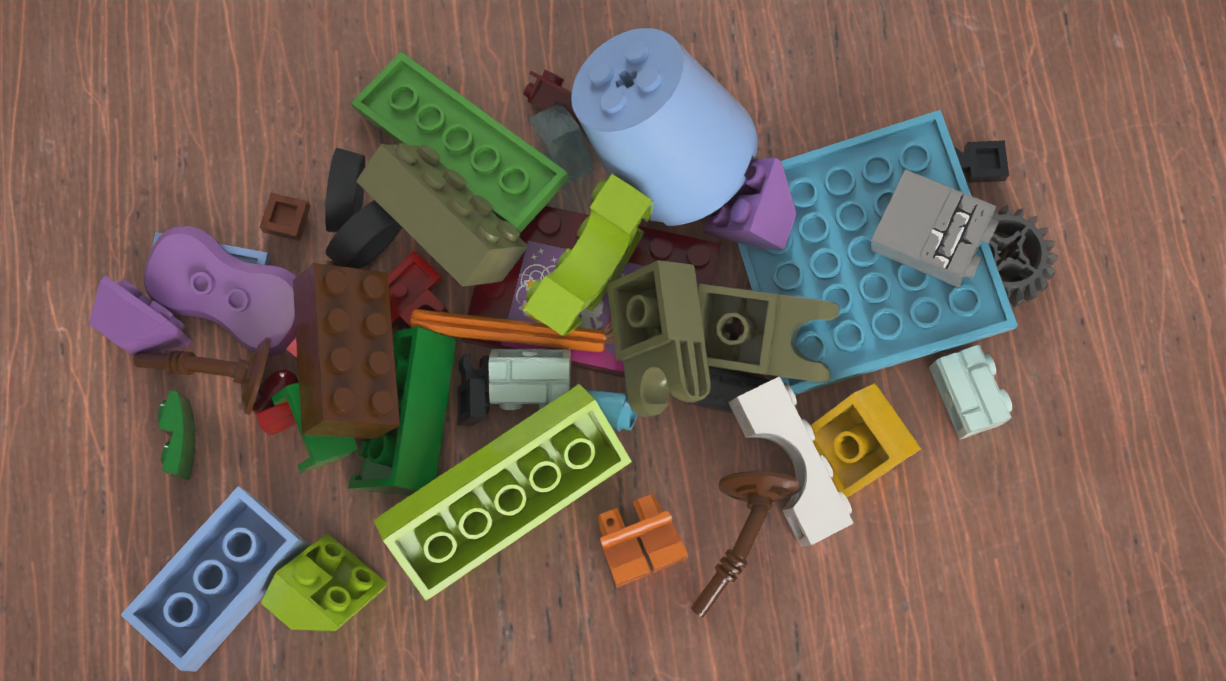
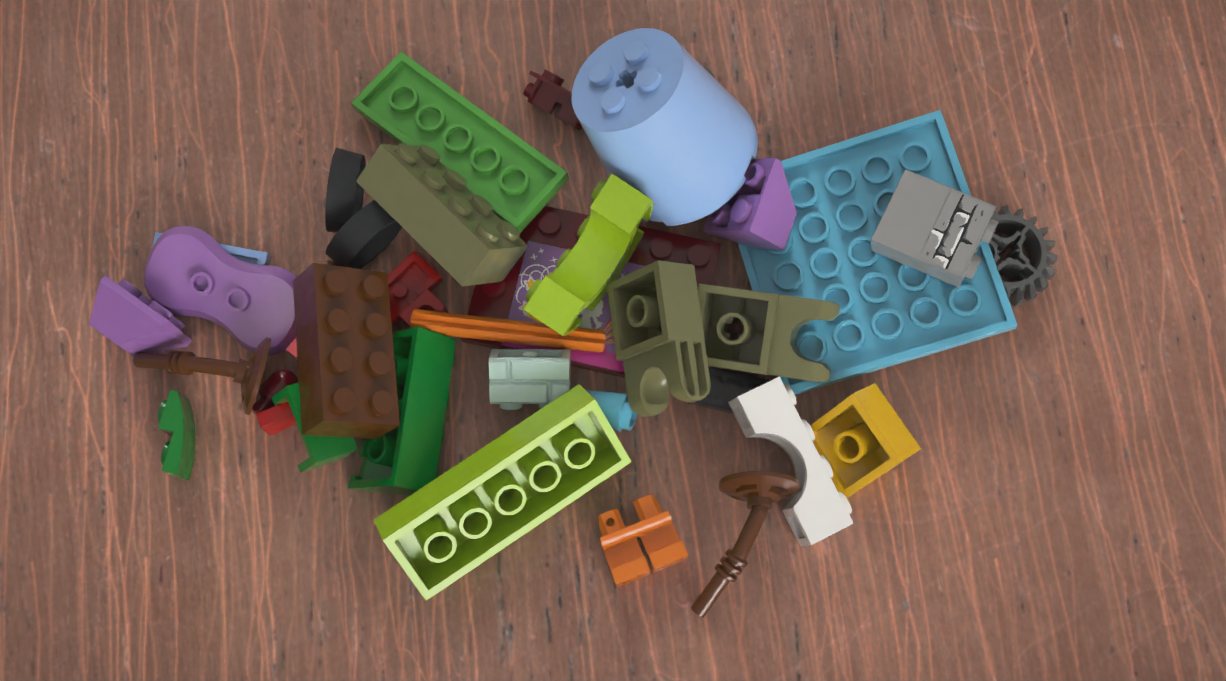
(214, 580): light blue brick -> none
(285, 216): copper plate -> none
(321, 587): lime slope -> none
(472, 398): black plate -> none
(562, 141): clear light blue slope -> none
(971, 391): light aqua brick -> none
(984, 161): black plate -> none

